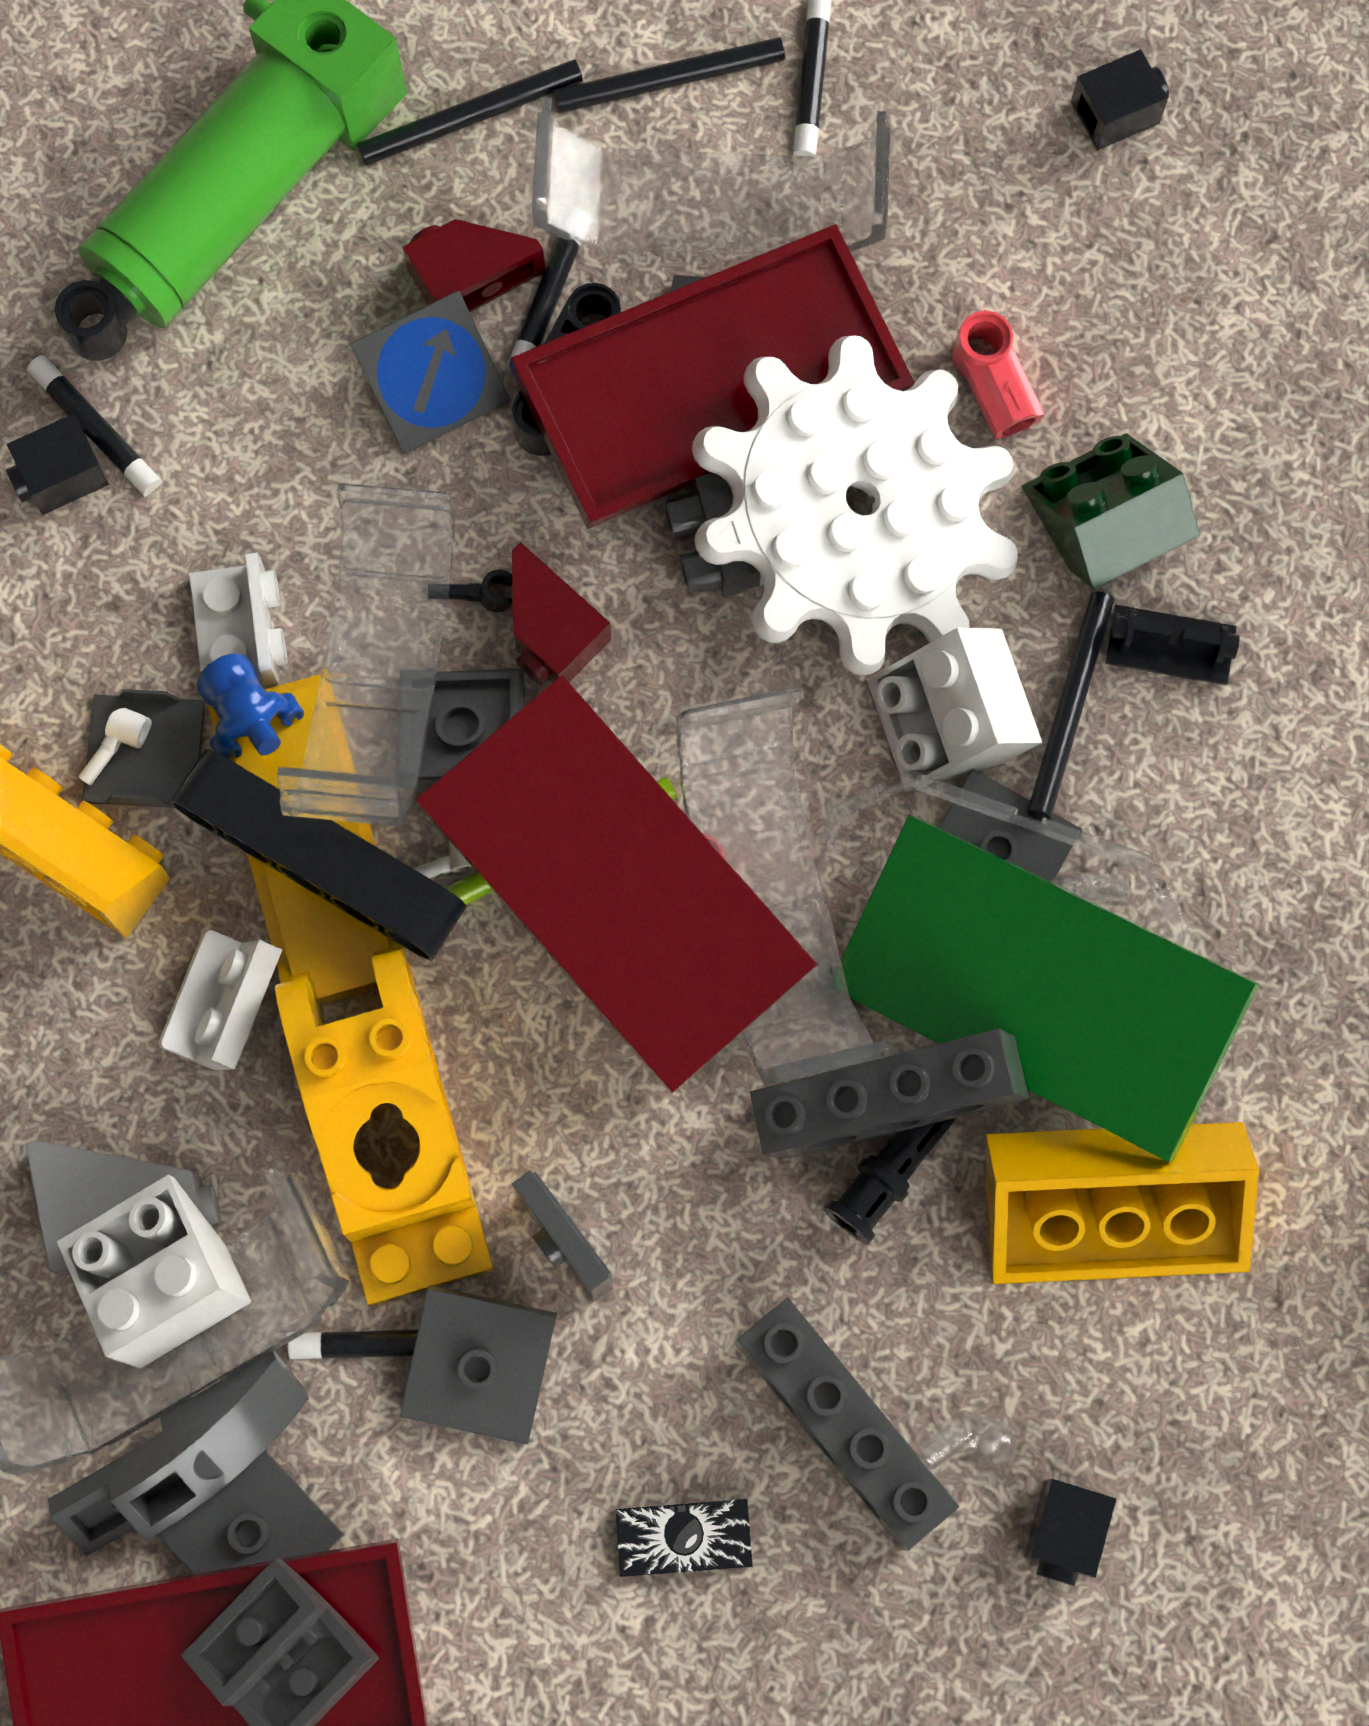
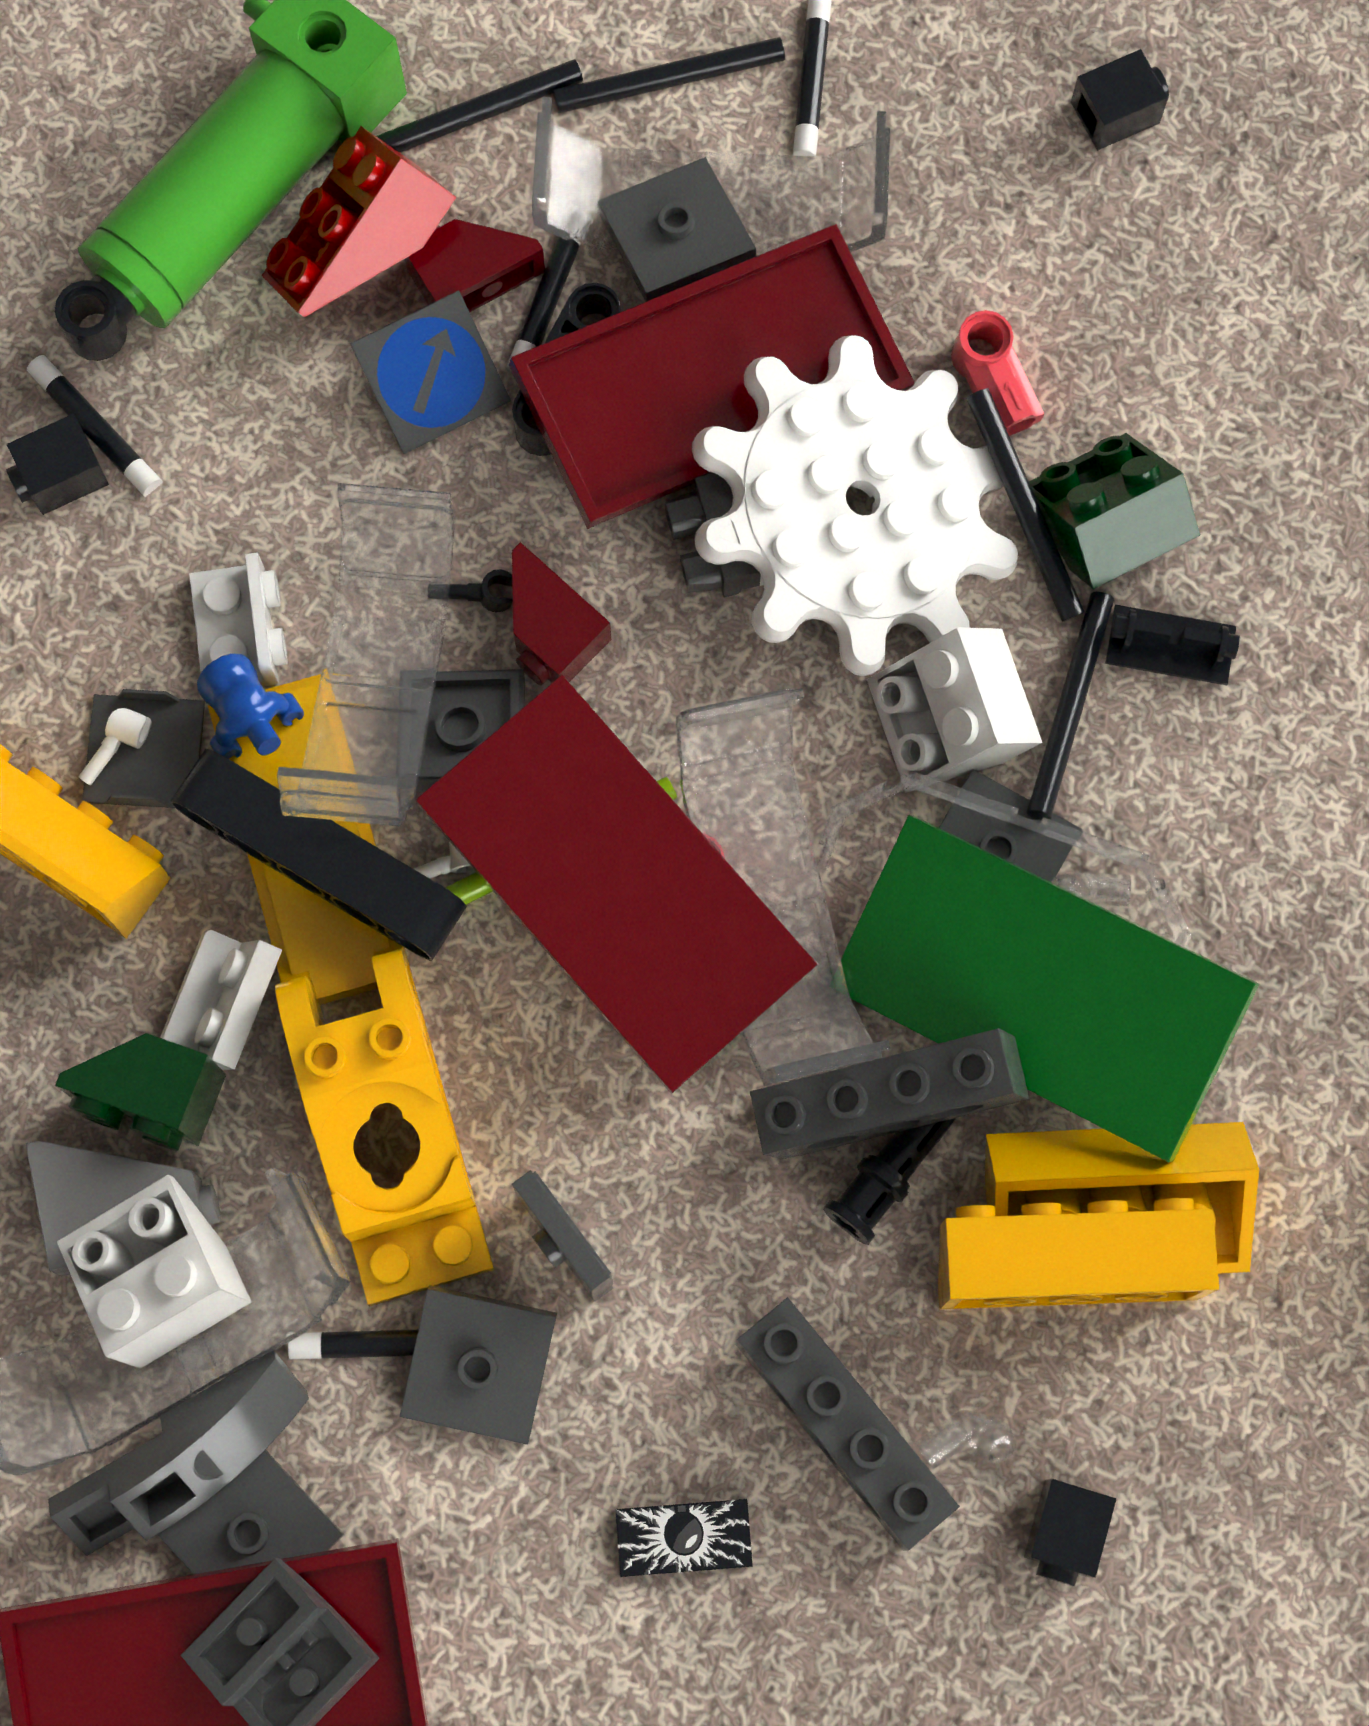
(154, 1083): none -> dark green slope
(356, 225): none -> red slope
(676, 229): none -> dark grey plate
(1025, 504): none -> black bar
(1077, 1256): none -> yellow slope

